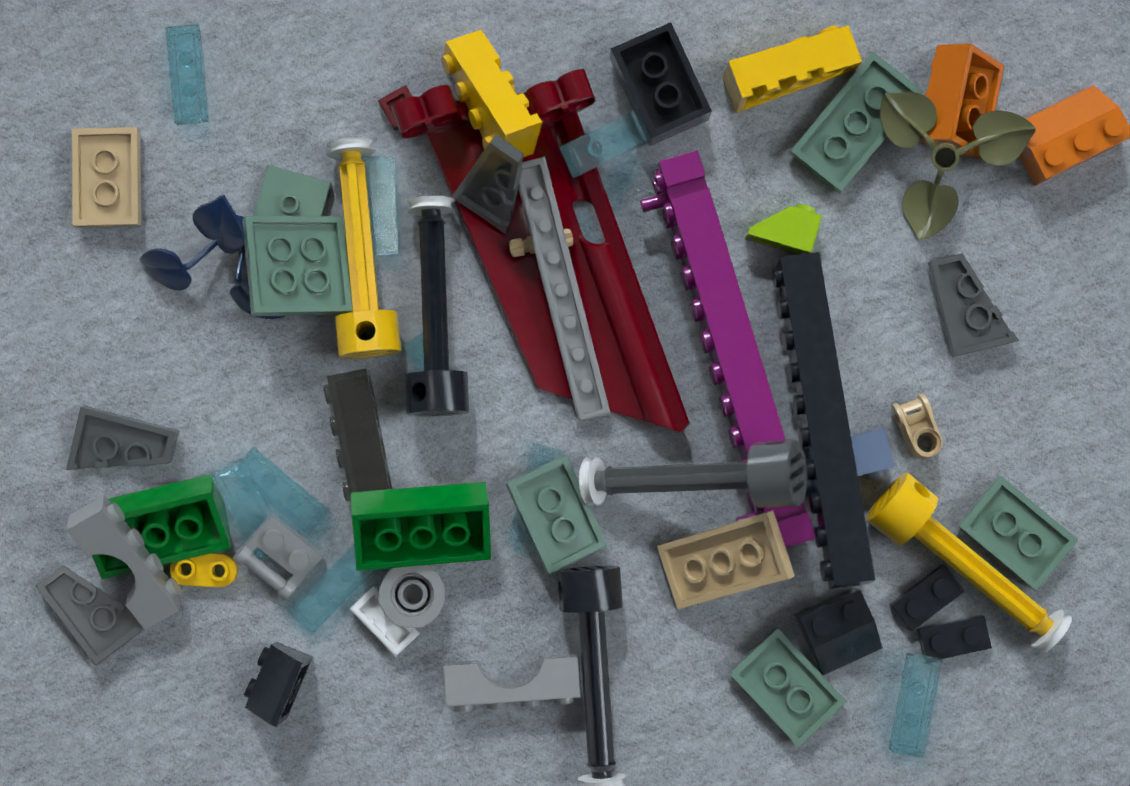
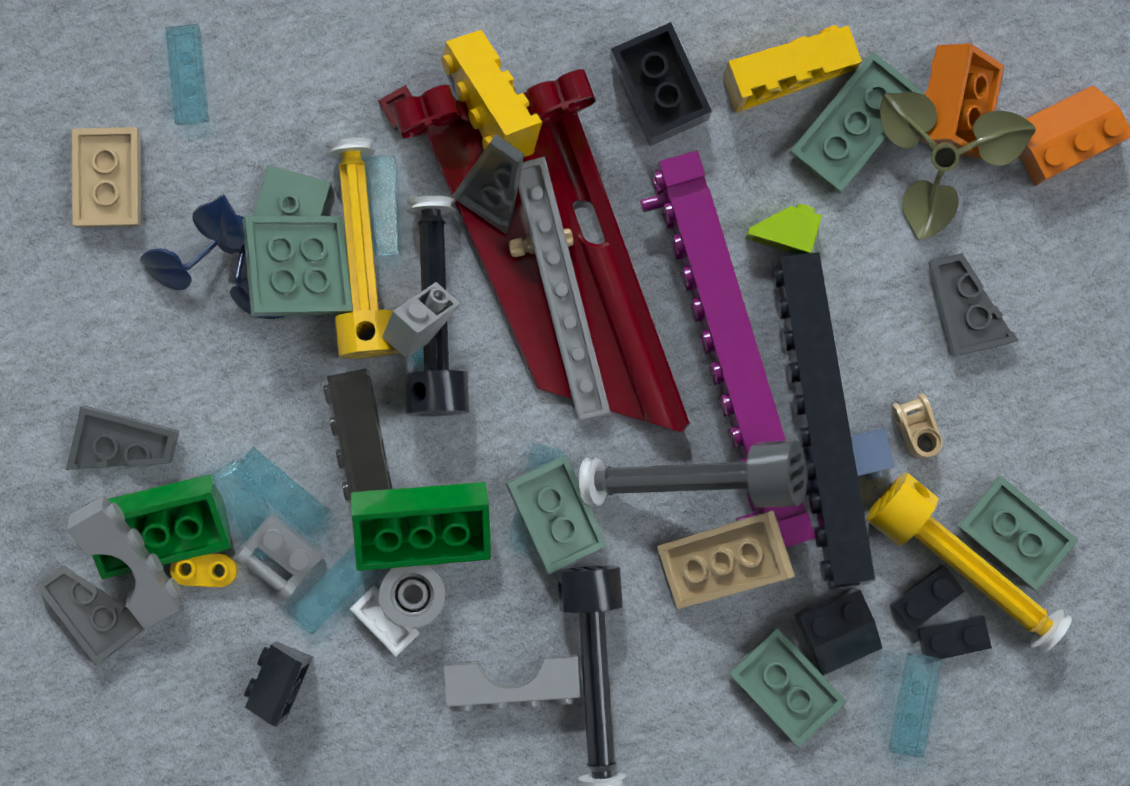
(419, 319): none -> light grey slope
(603, 144): clear light blue tile -> none

